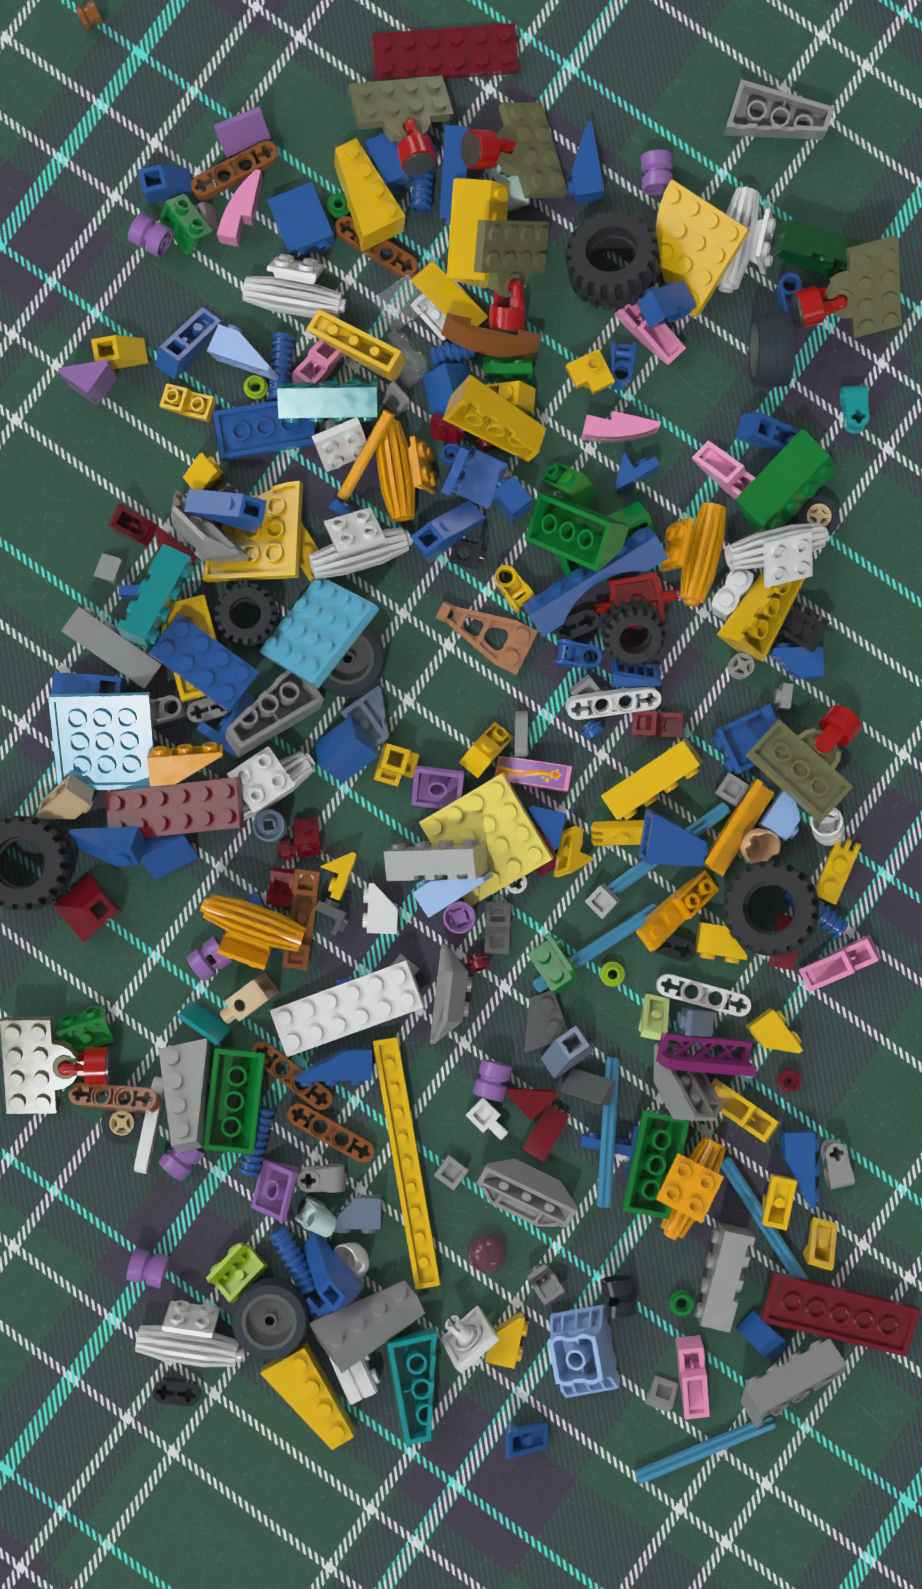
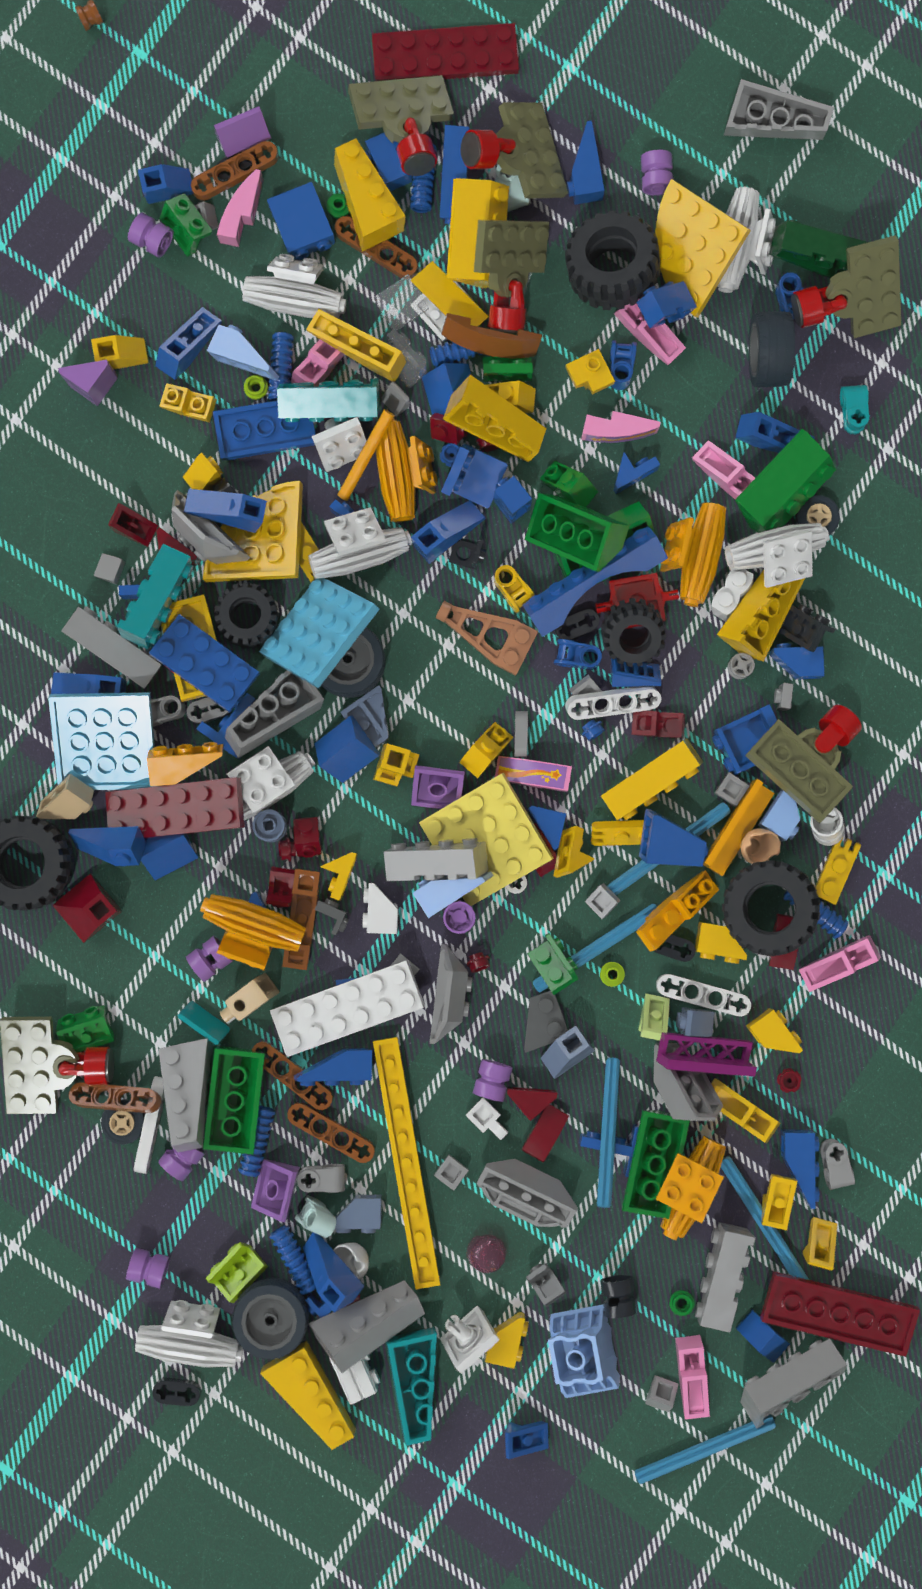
(497, 928): flat silver slope -> none
(589, 1086): dark grey slope -> none

